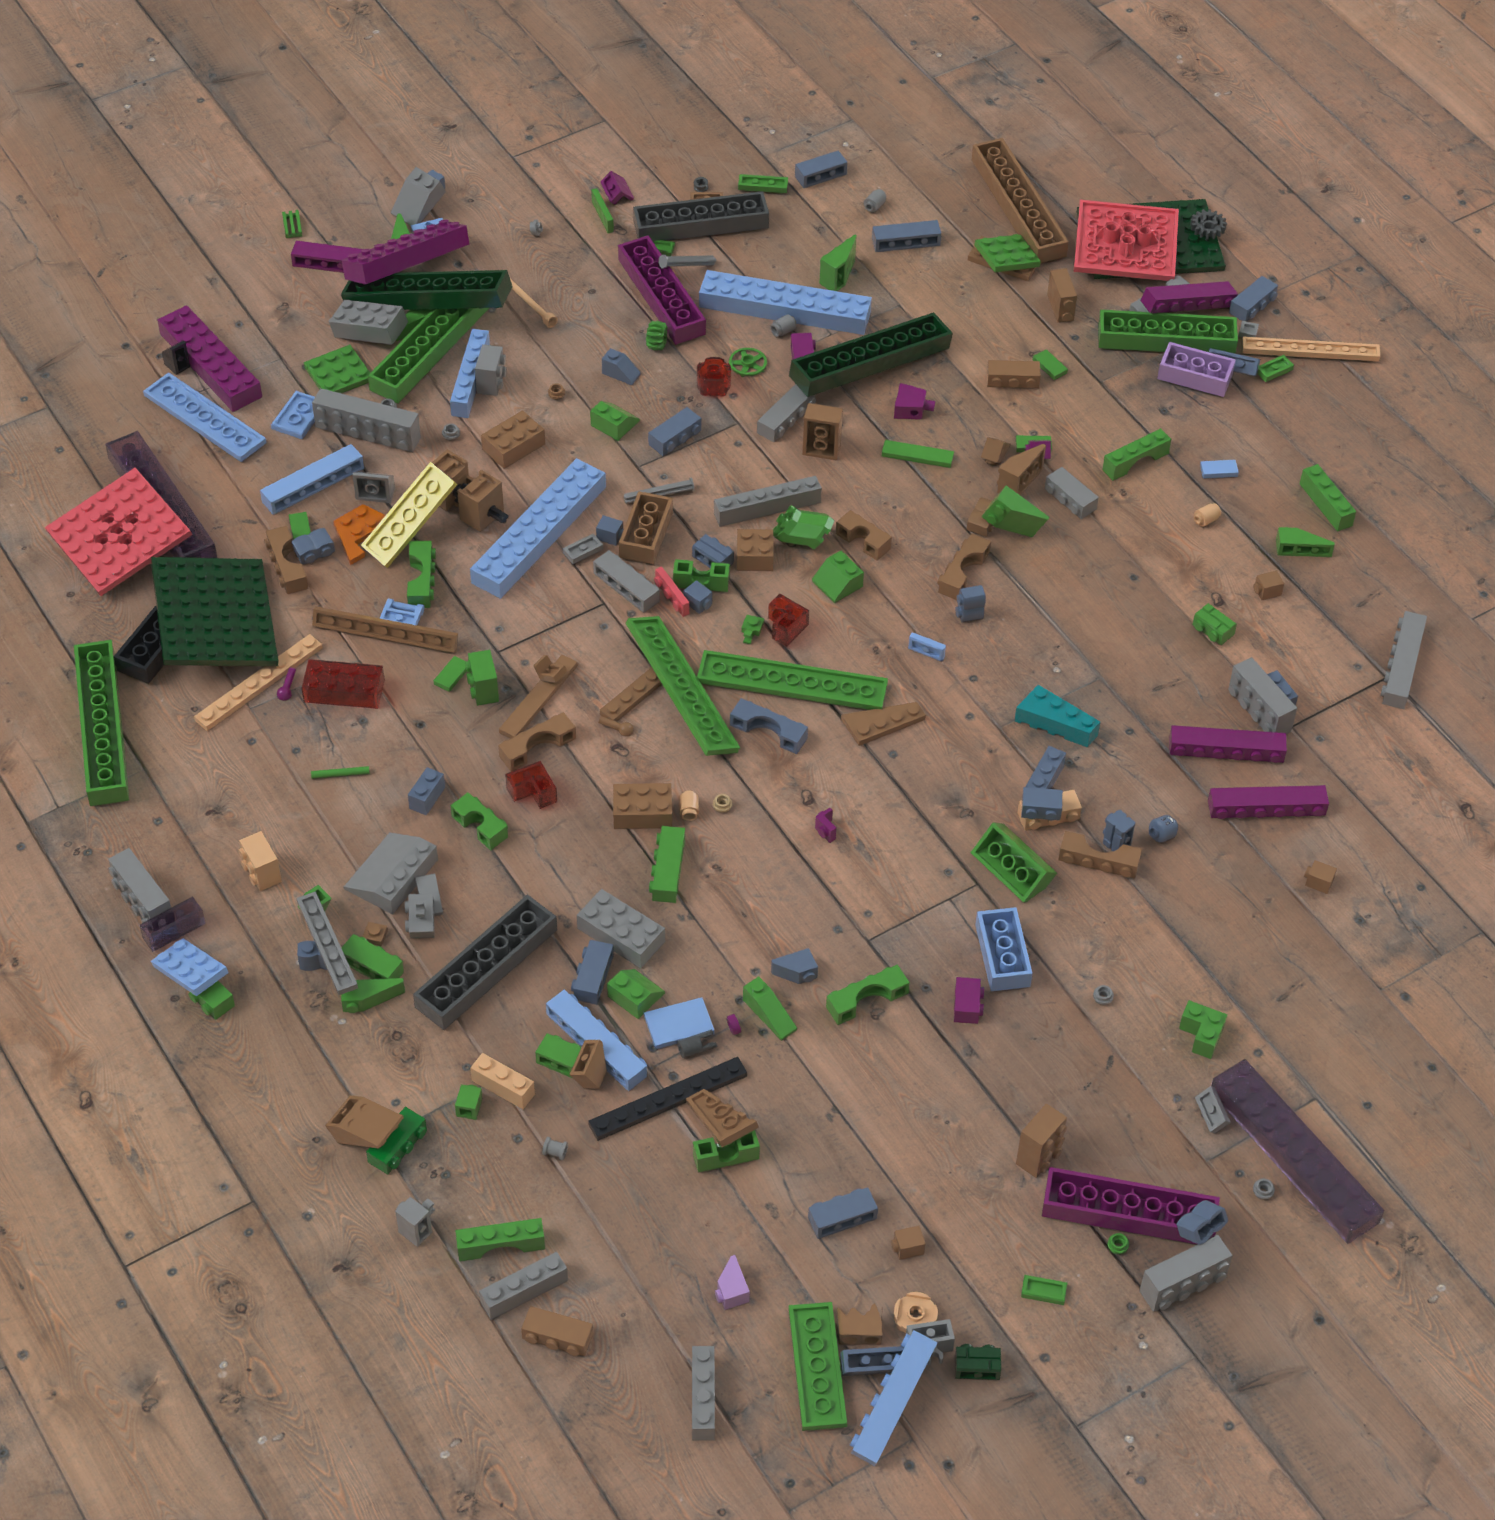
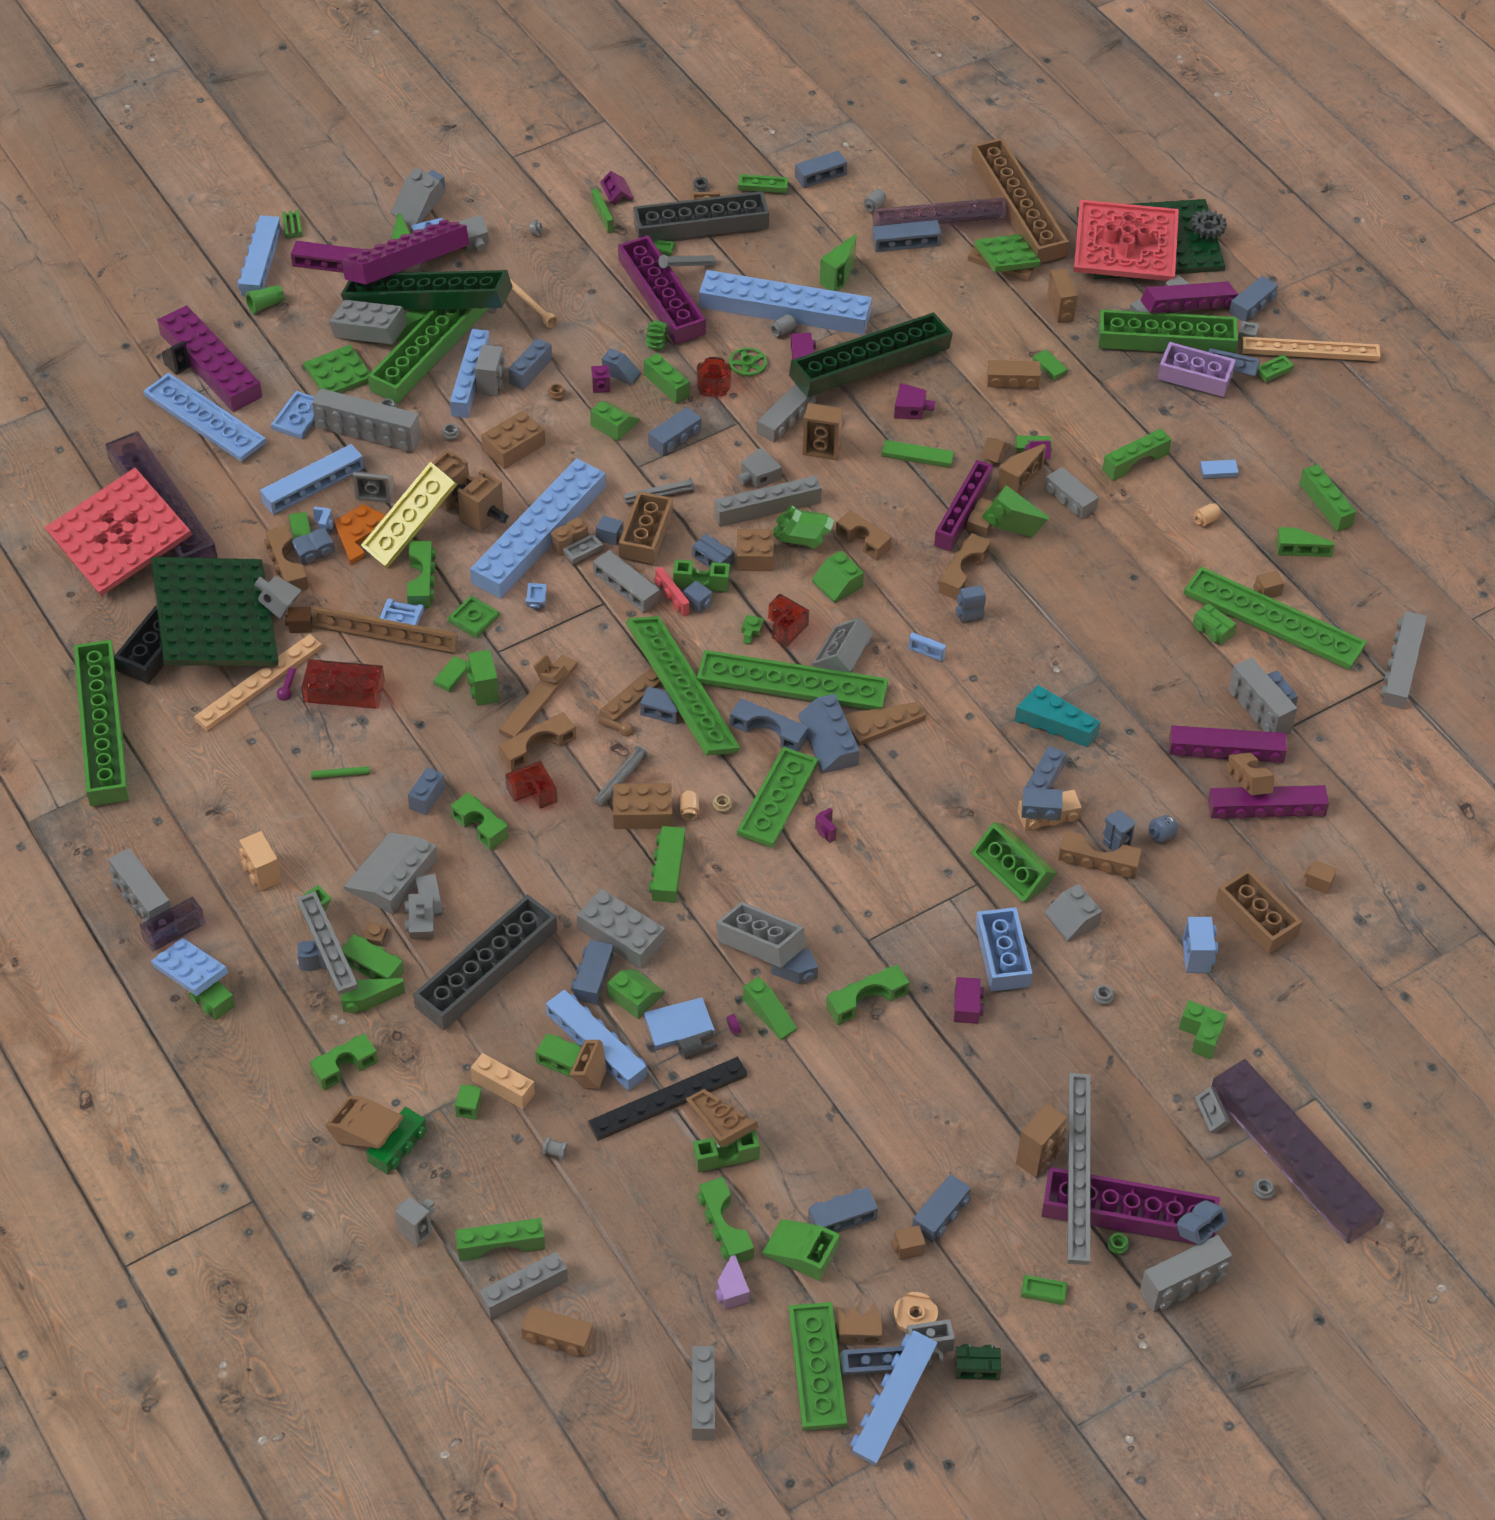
(260, 254): none -> light blue brick
(263, 298): none -> bright green plant
(277, 595): none -> light grey torso
(299, 619): none -> reddish brown brick
(324, 517): none -> light blue bracket
(356, 1051): none -> bright green arch
(473, 616): none -> bright green tile
(476, 232): none -> light grey torso
(530, 364): none -> sand blue brick
(536, 595): none -> light blue bracket
(569, 534): none -> medium nougat brick
(600, 379): none -> magenta brick
(621, 774): none -> light grey axle
(658, 705): none -> sand blue slope
(666, 378): none -> bright green brick
(715, 1199): none -> bright green arch
(759, 469): none -> light grey torso
(761, 934): none -> light grey brick
(777, 797): none -> bright green plate
(803, 1247): none -> bright green slope
(829, 734): none -> sand blue slope
(843, 646): none -> light grey slope
(942, 1208): none -> sand blue brick
(943, 212): none -> brick
(963, 505): none -> magenta brick
(1074, 913): none -> light grey slope
(1078, 1169): none -> light grey plate
(1199, 944): none -> light blue brick
(1246, 772): none -> medium nougat arch
(1258, 911): none -> medium nougat brick
(1275, 618): none -> bright green plate

